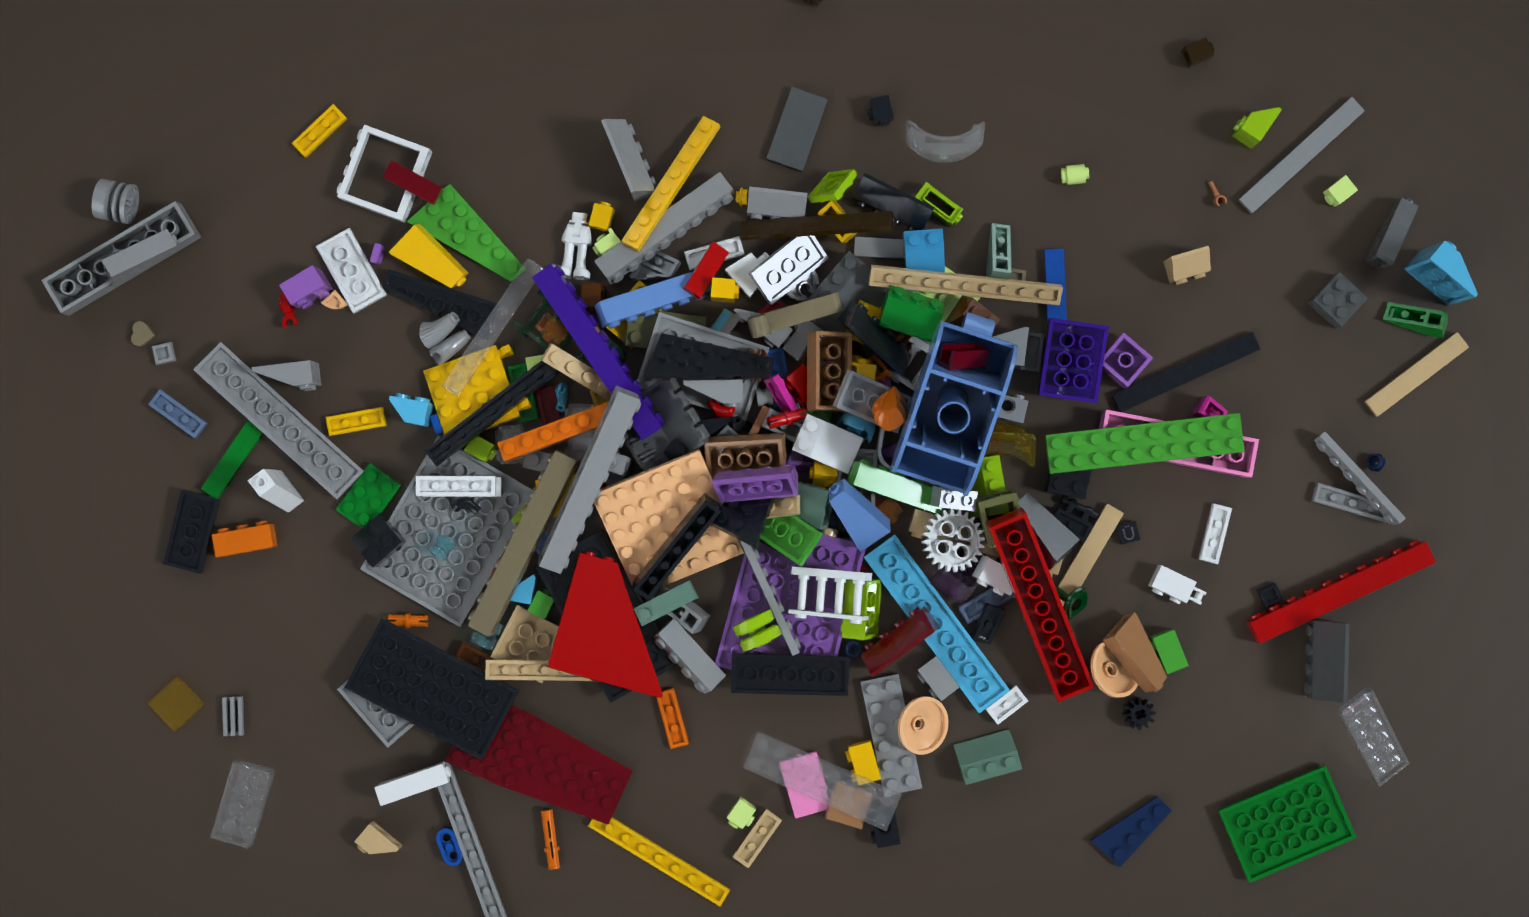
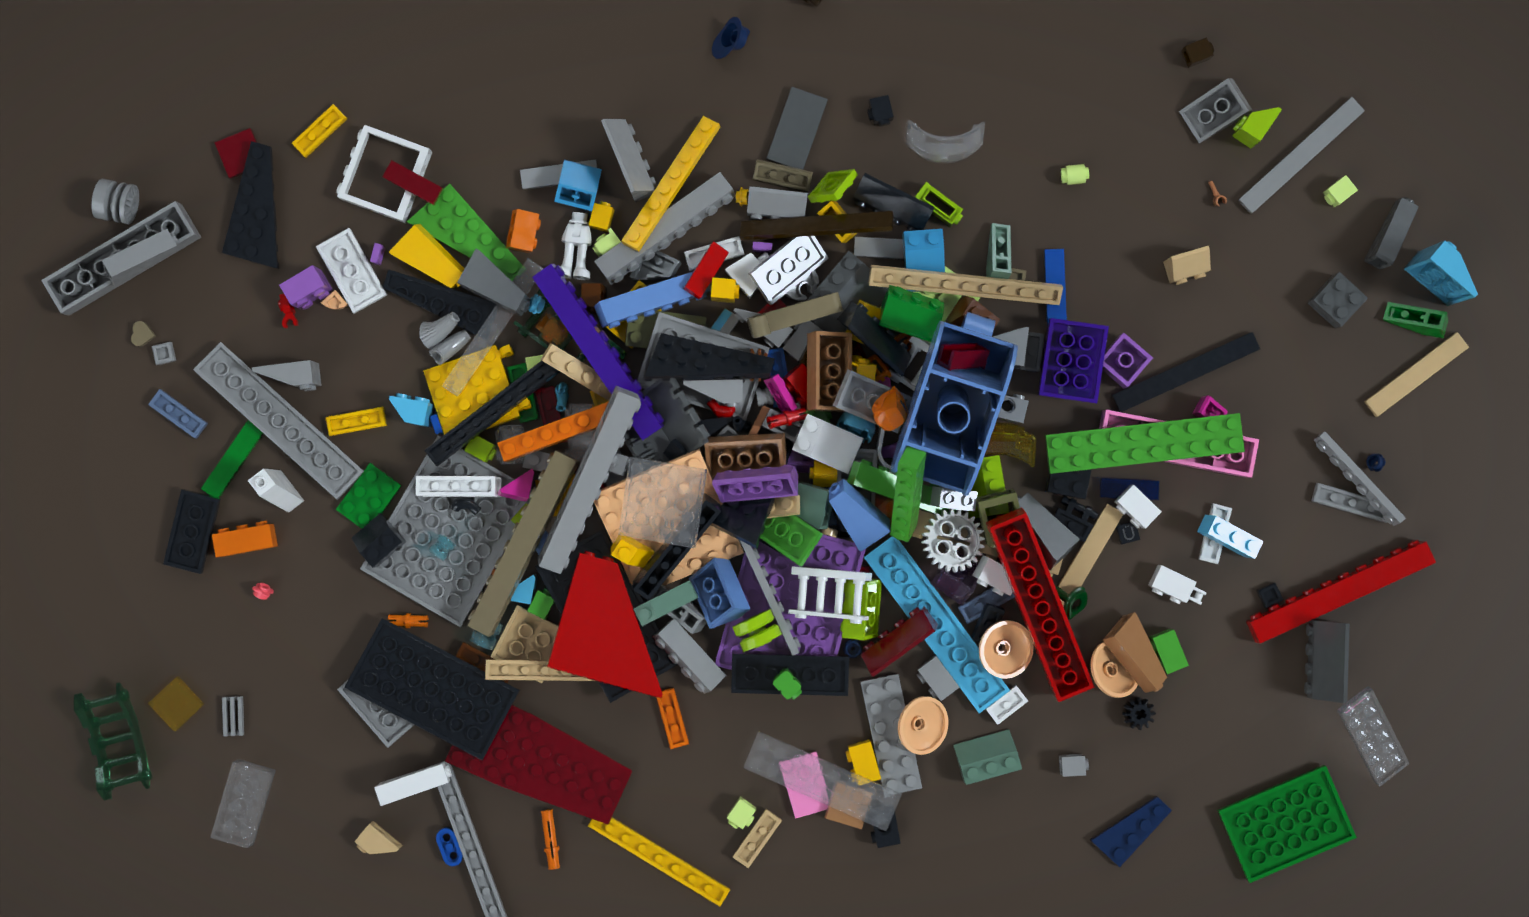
(97, 743): none -> clear green fence
(234, 151): none -> dark red tile
(253, 218): none -> black wing
(262, 591): none -> coral plate
(492, 284): none -> dark grey slope
(519, 488): none -> dark pink slope
(523, 231): none -> orange brick
(536, 304): none -> medium azure plate
(545, 175): none -> light grey tile
(578, 185): none -> dark azure slope
(631, 551): none -> yellow slope
(662, 502): none -> clear plate
(719, 592): none -> medium blue slope
(730, 38): none -> dark blue piece
(762, 247): none -> medium lavender tile
(782, 175): none -> dark tan tile
(789, 685): none -> bright green brick
(907, 493): none -> bright green brick
(1015, 651): none -> light nougat dish
(1073, 765): none -> light grey brick
(1115, 487): none -> clear blue tile
(1137, 507): none -> white brick
(1215, 110): none -> light grey slope
(1230, 536): none -> brick

